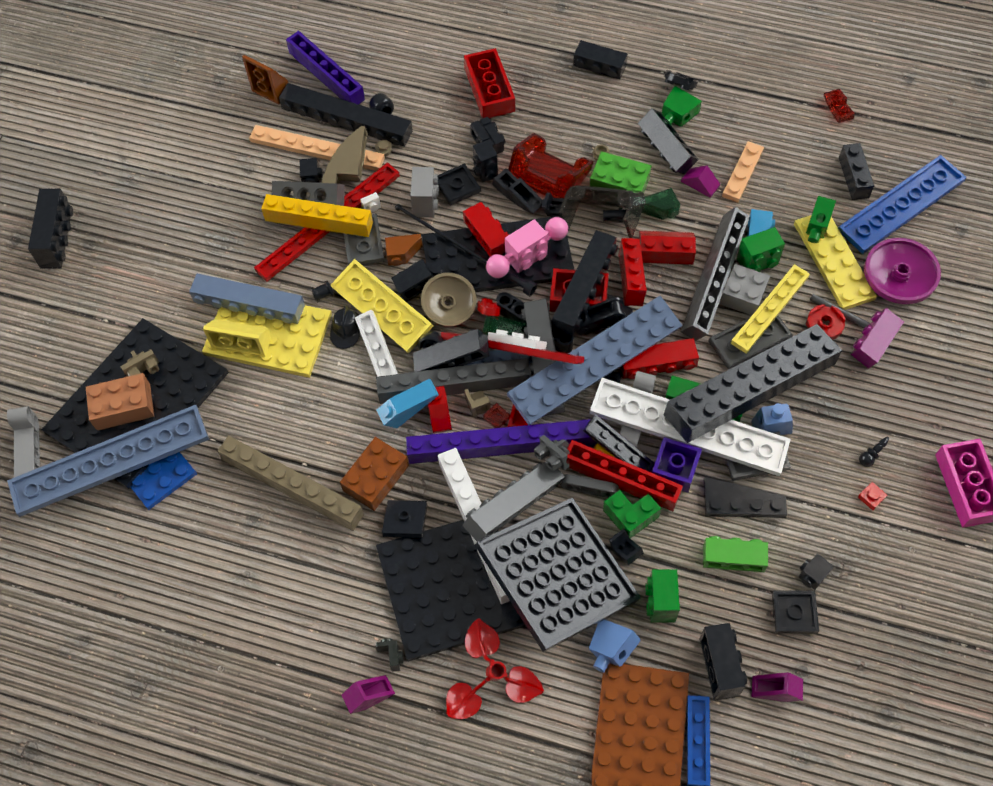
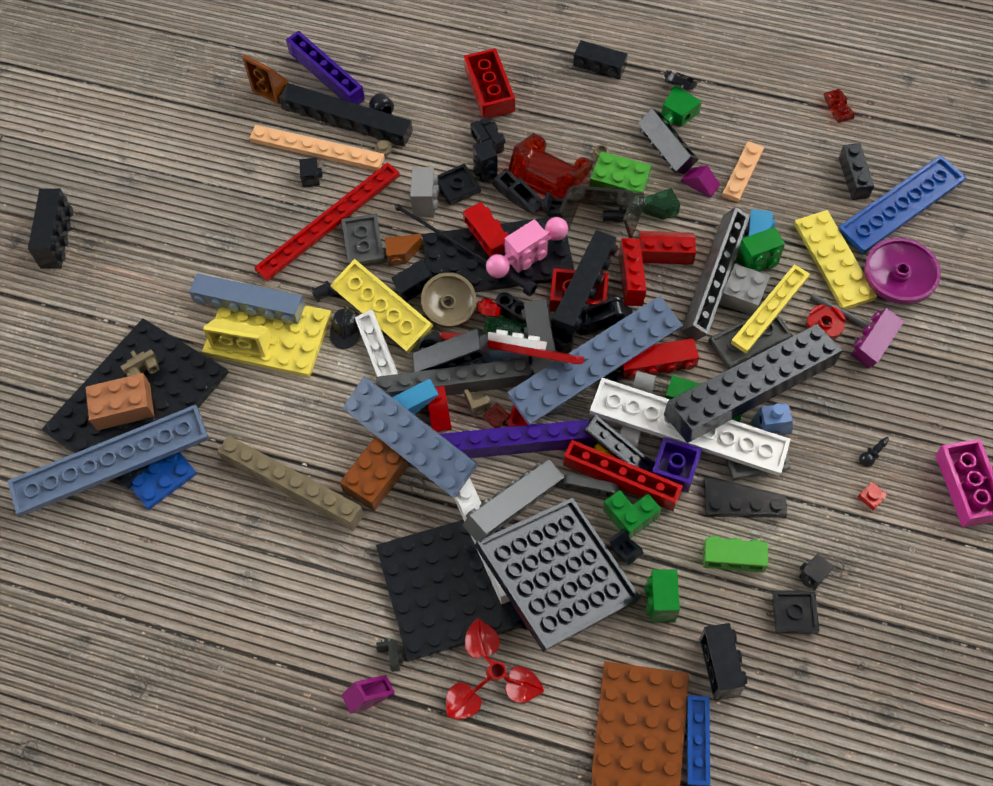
(26, 439): light grey beam -> none
(317, 215): yellow brick -> none
(333, 191): dark grey brick -> none
(348, 159): dark tan slope -> none
(371, 202): white plate -> none
(404, 519): black plate -> none
(410, 437): none -> sand blue plate
(555, 450): dark grey hips -> none
(612, 644): medium blue torso -> none
(777, 687): magenta slope -> none
(820, 219): green torso -> none

